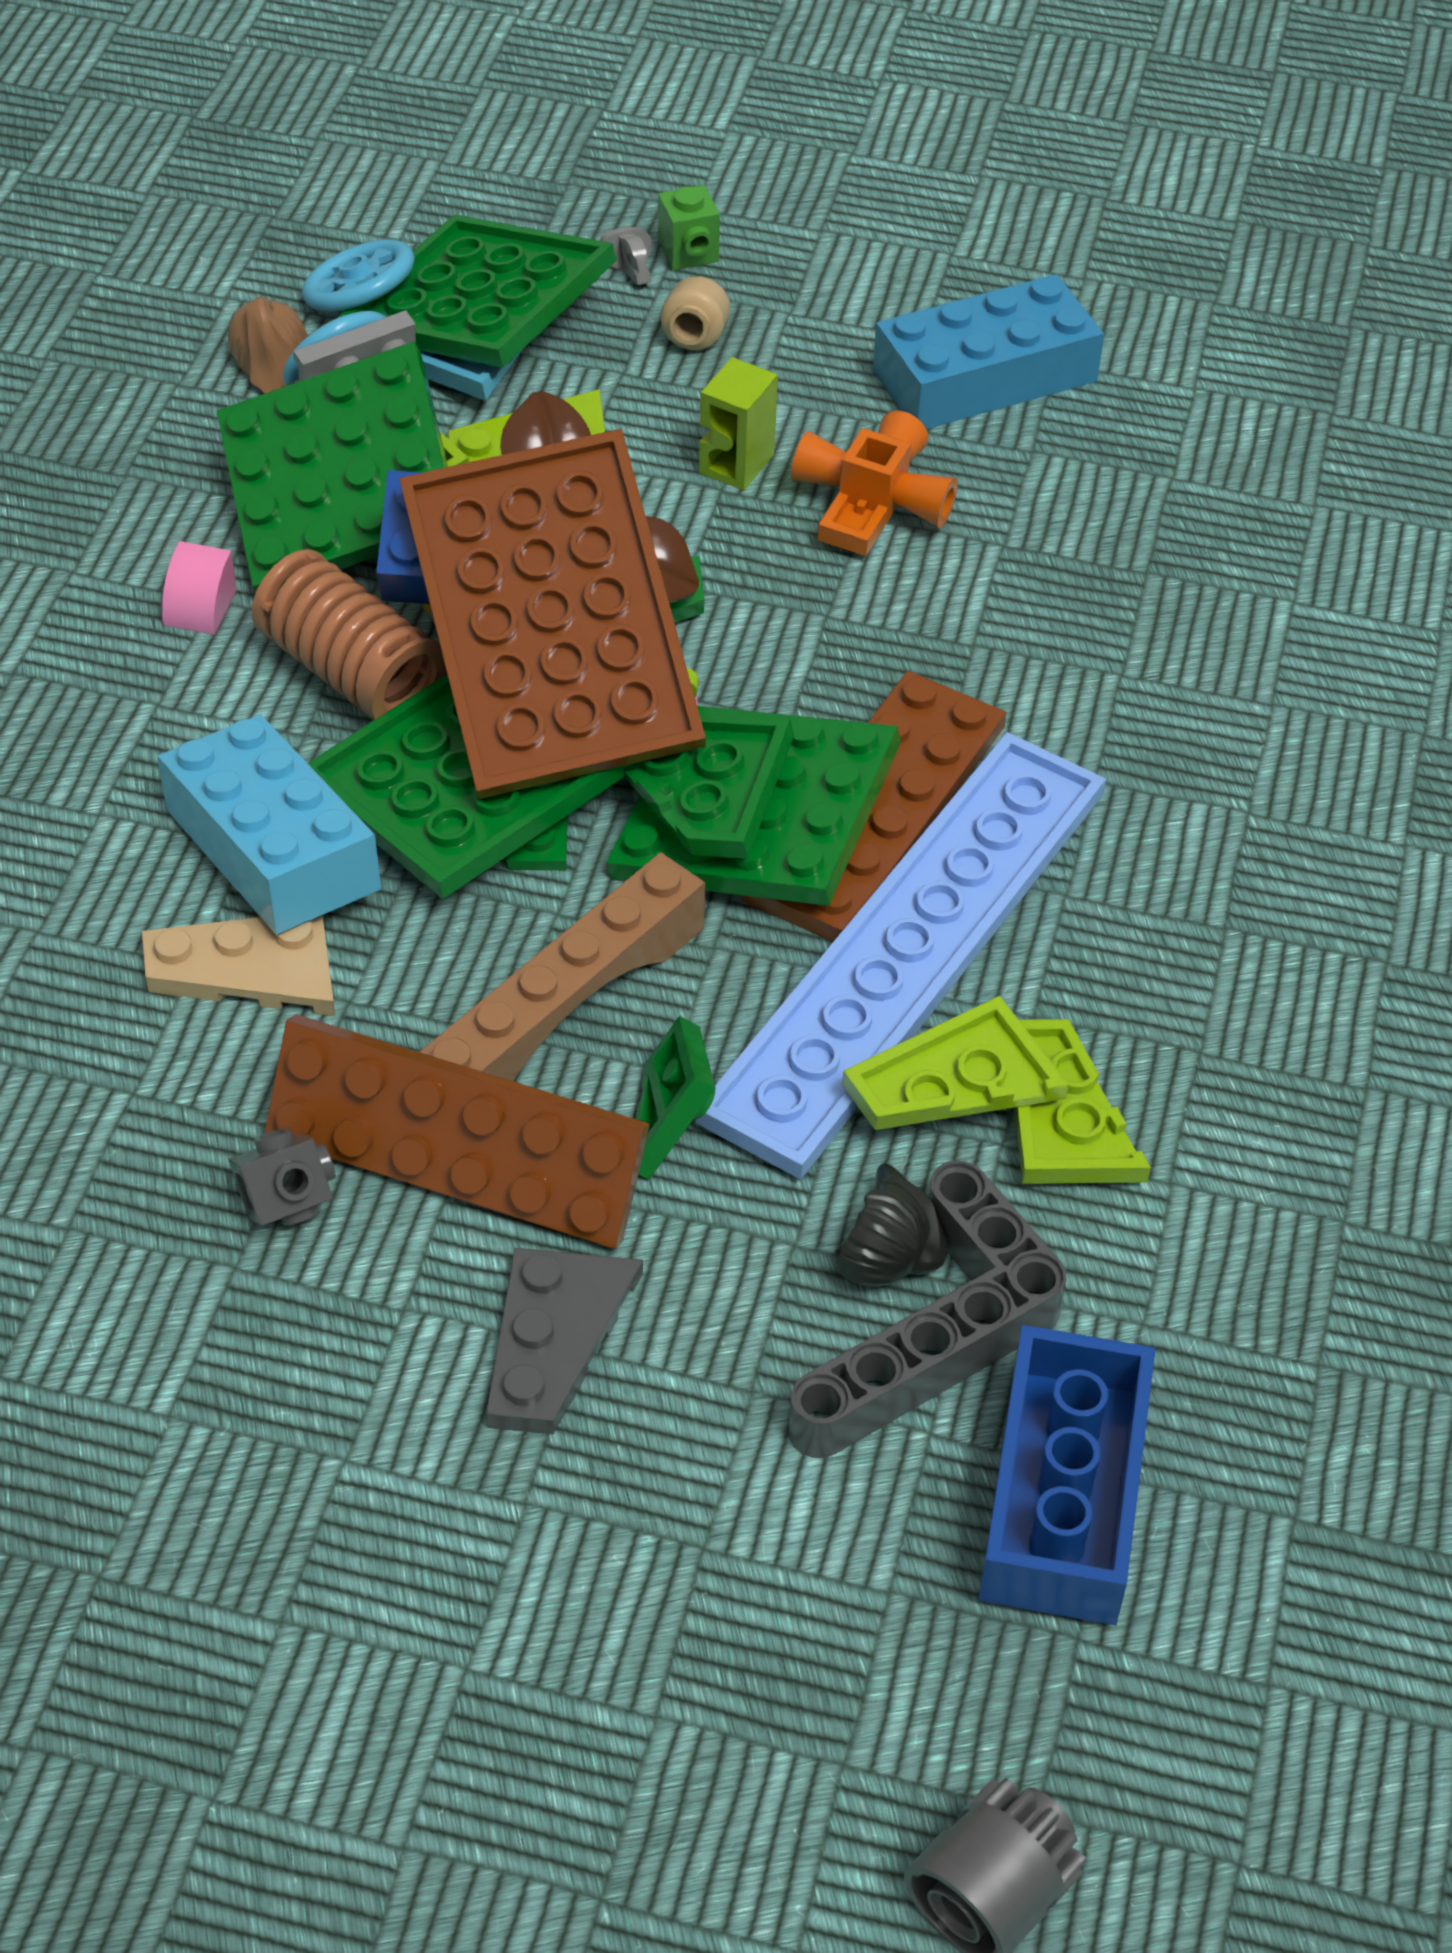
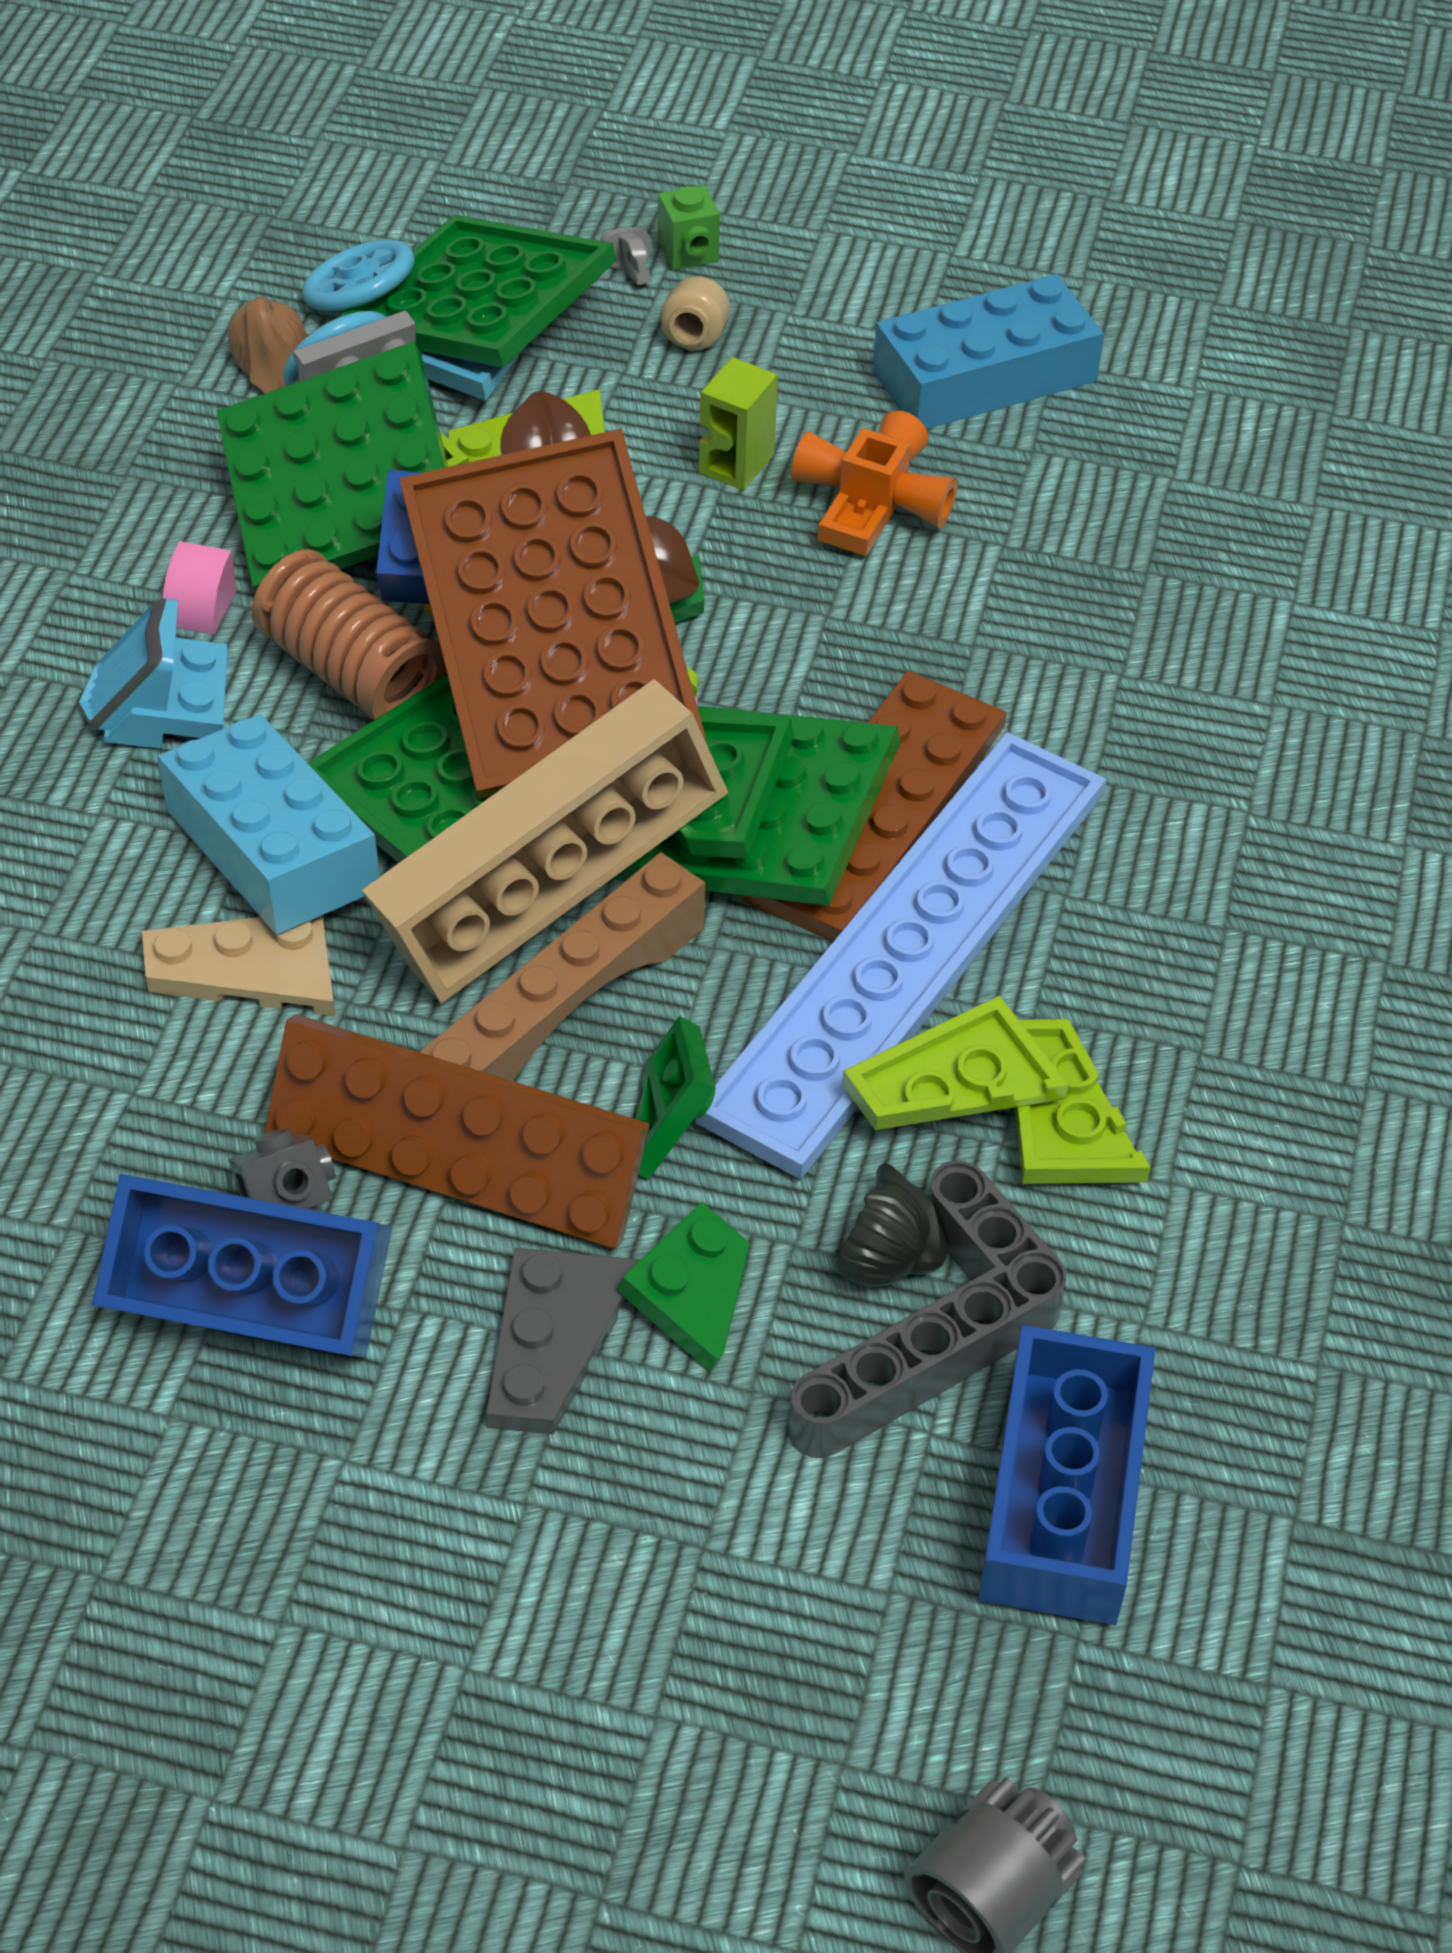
(156, 683): none -> medium azure piece
(242, 1265): none -> blue brick
(547, 840): none -> tan brick
(691, 1283): none -> green wing

